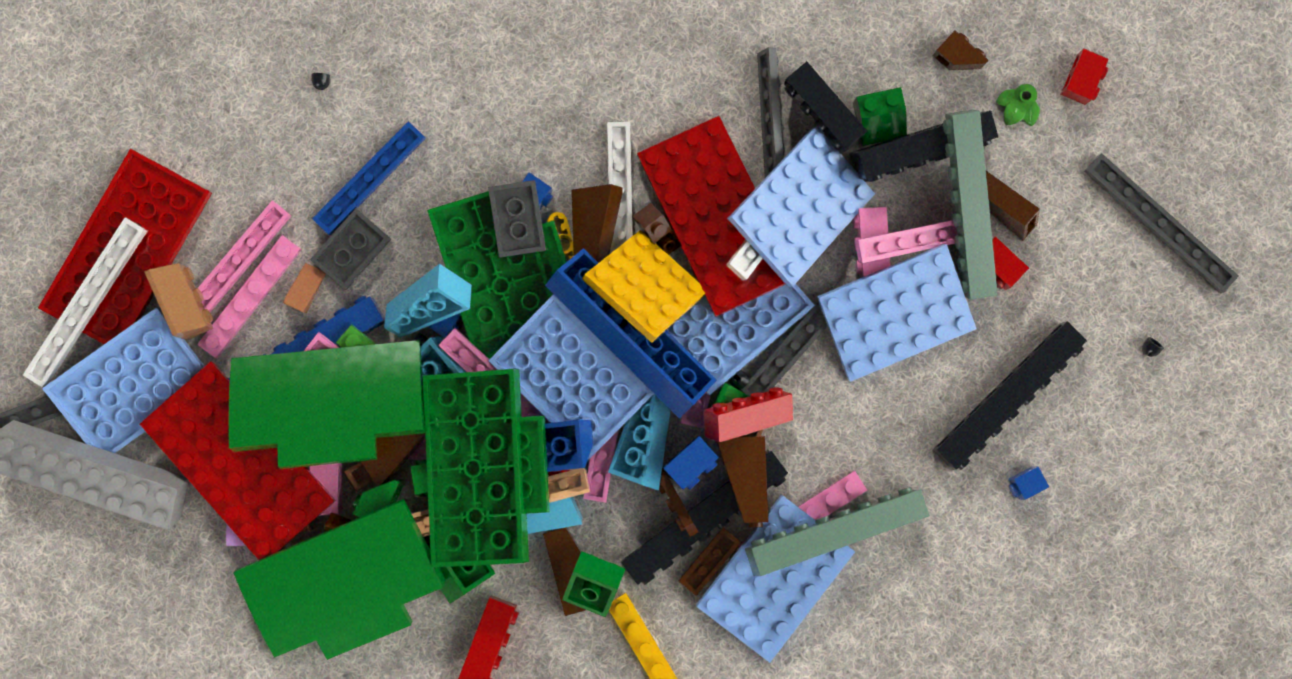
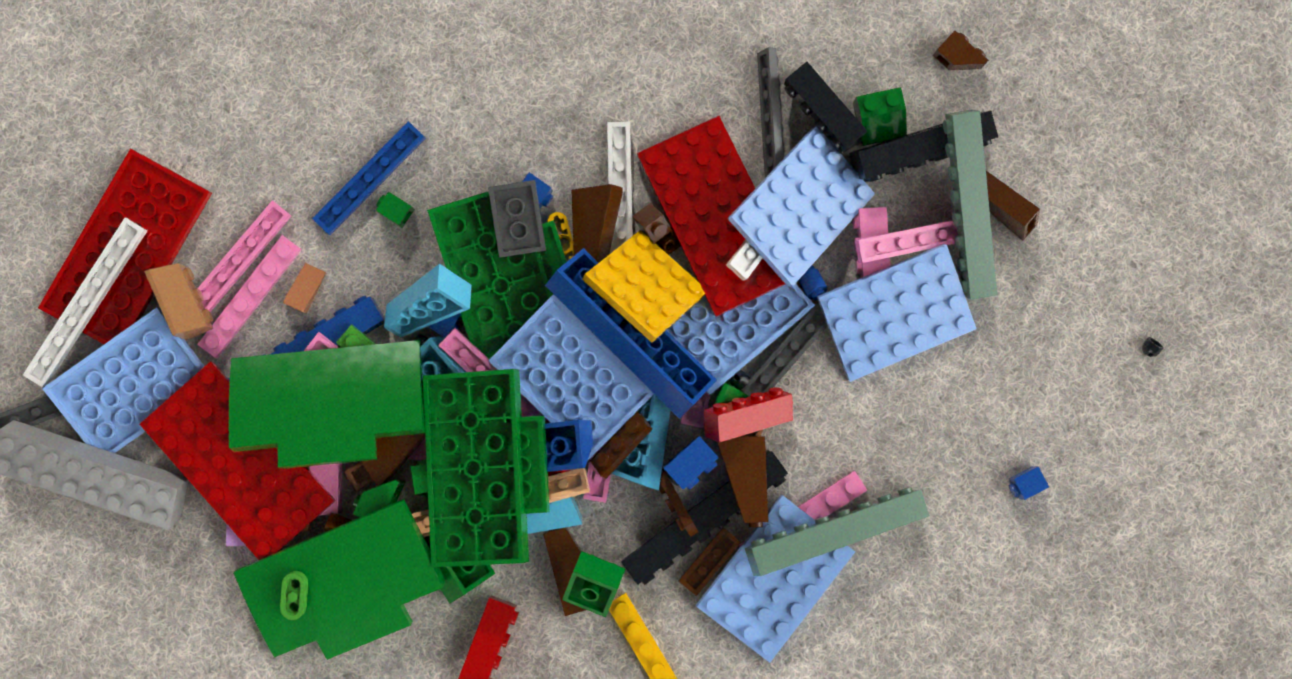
(293, 593): none -> bright green plate
(320, 80): black hinge -> none
(350, 249): dark grey plate -> none
(394, 209): none -> green brick
(621, 445): none -> reddish brown plate
(813, 283): none -> blue brick
(1007, 265): red slope -> none
(1010, 395): black brick -> none
(1017, 108): bright green plate -> none
(1085, 77): red brick -> none
(1161, 223): dark grey plate -> none

